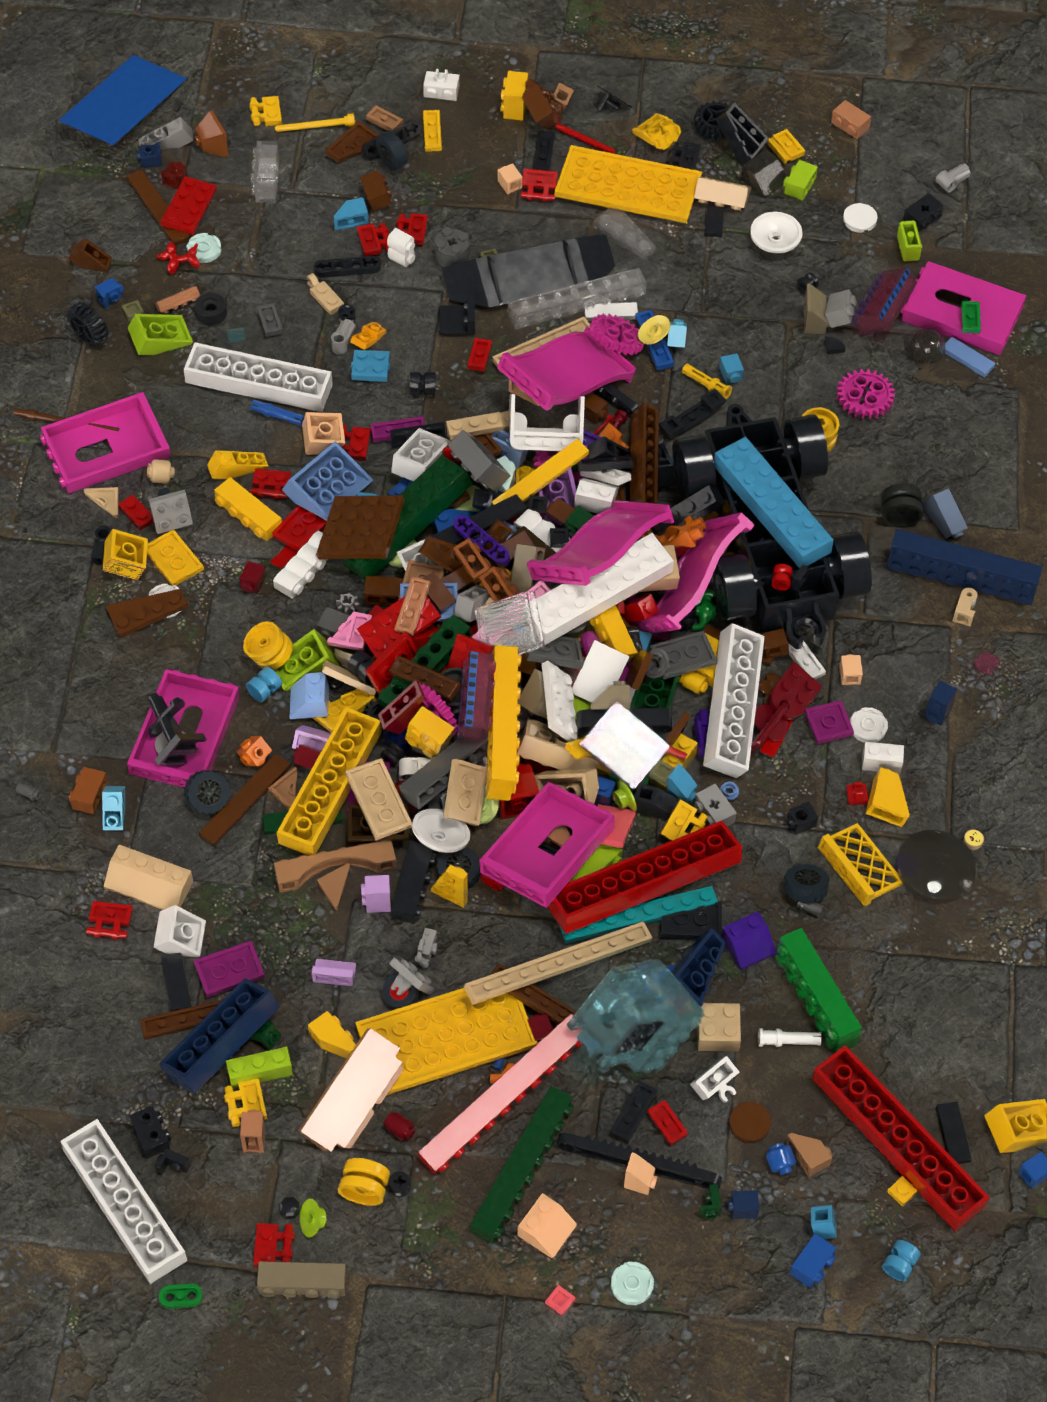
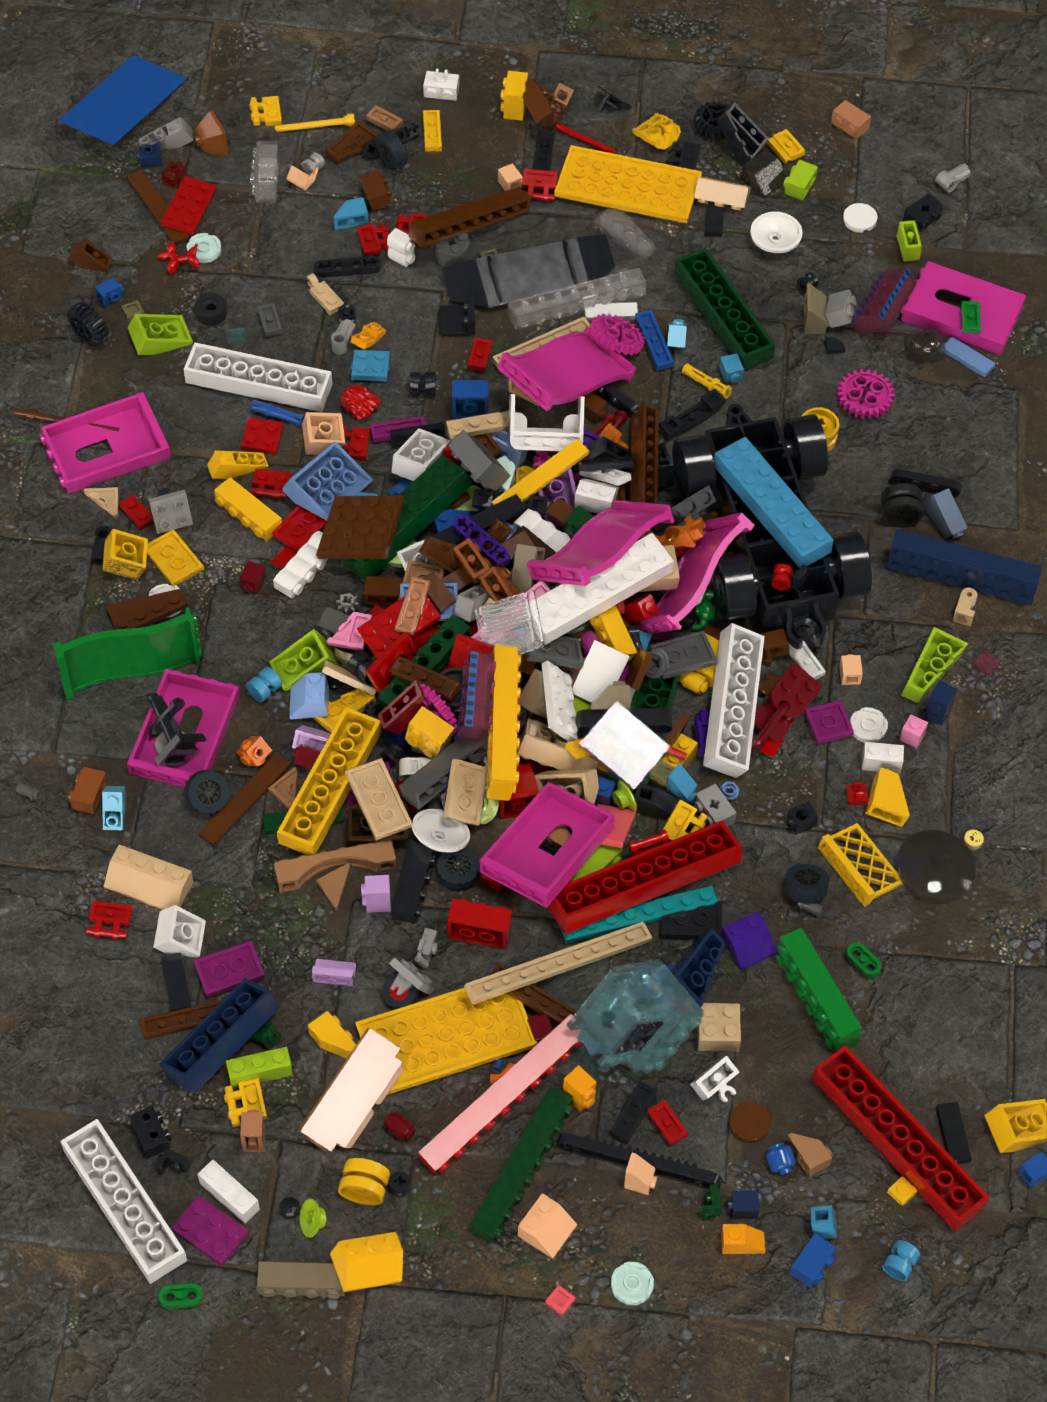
(128, 653): none -> green panel
(160, 471): tan head -> none
(173, 301): nougat piece -> none
(210, 1230): none -> magenta plate
(228, 1191): none -> white brick
(262, 436): none -> red plate
(266, 1243): red plate -> none
(268, 645): yellow wheel -> none
(300, 178): none -> light nougat bracket
(315, 160): none -> light grey wheel
(359, 401): none -> red hair
(368, 1261): none -> yellow slope
(452, 885): yellow wing -> none
(469, 217): none -> reddish brown brick
(469, 398): none -> blue brick
(479, 923): none -> red brick
(558, 537): black tile -> none
(581, 1087): none -> light orange brick
(647, 843): none -> red plate
(654, 329): light yellow dish -> none
(724, 308): none -> dark green brick
(742, 1239): none -> light orange slope
(777, 1038): white pin -> none
(864, 960): none -> green plate
(905, 476): none -> black beam
(913, 731): none -> bright pink brick
(934, 661): none -> lime wedge

